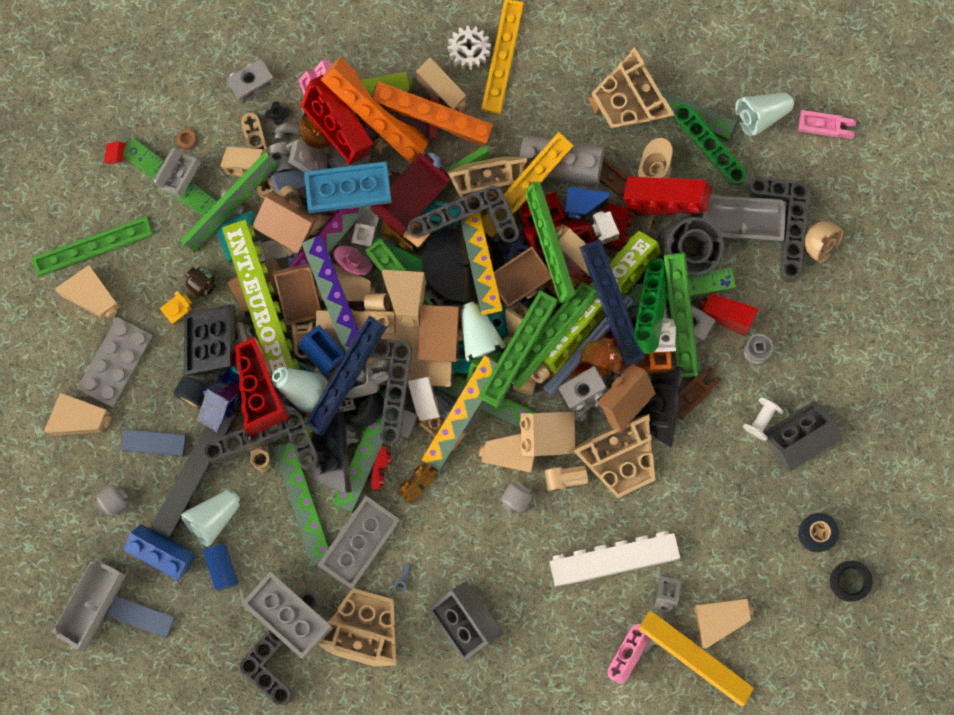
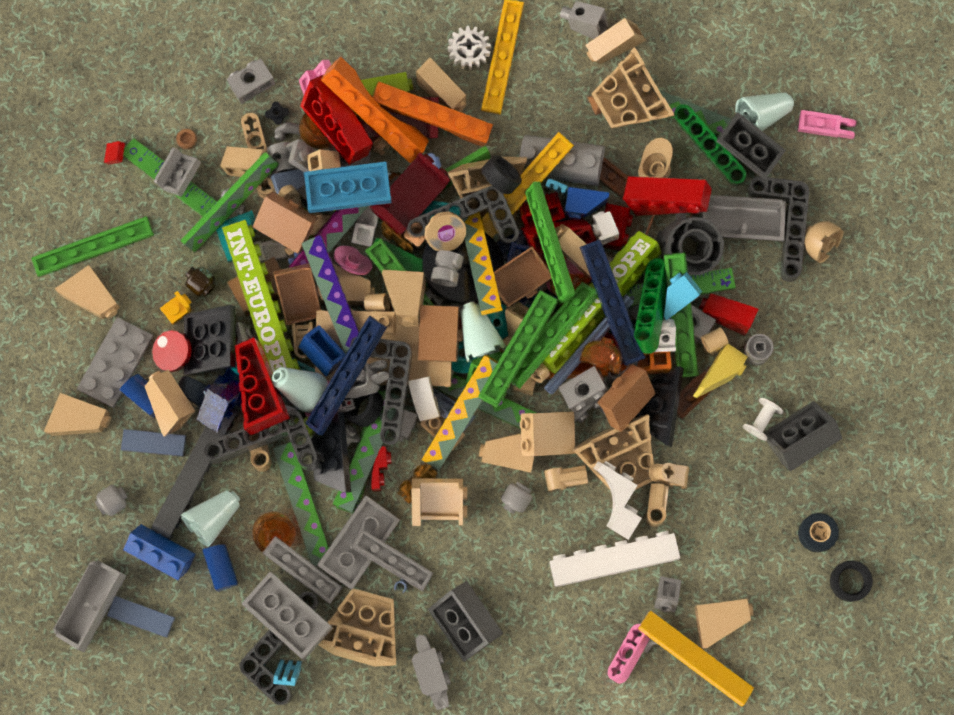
(135, 390): none -> blue brick
(168, 402): none -> tan slope
(171, 351): none -> tile
(272, 525): none -> clear orange cylinder
(288, 667): none -> medium azure tile
(302, 570): none -> light grey tile
(323, 160): none -> tan brick
(391, 559): none -> light grey tile
(430, 674): none -> light grey hinge
(438, 500): none -> tan panel
(445, 231): none -> tan tile
(448, 265): none -> light grey wheel
(501, 174): none -> black tyre
(557, 186): none -> medium azure tile
(586, 19): none -> light grey torso
(615, 41): none -> tan slope
(622, 519): none -> white arch
(657, 503): none -> tan piece
(669, 474): none -> tan piece
(680, 293): none -> medium azure slope
(714, 341): none -> tan piece
(723, 369): none -> light yellow slope
(750, 145): none -> dark grey slope

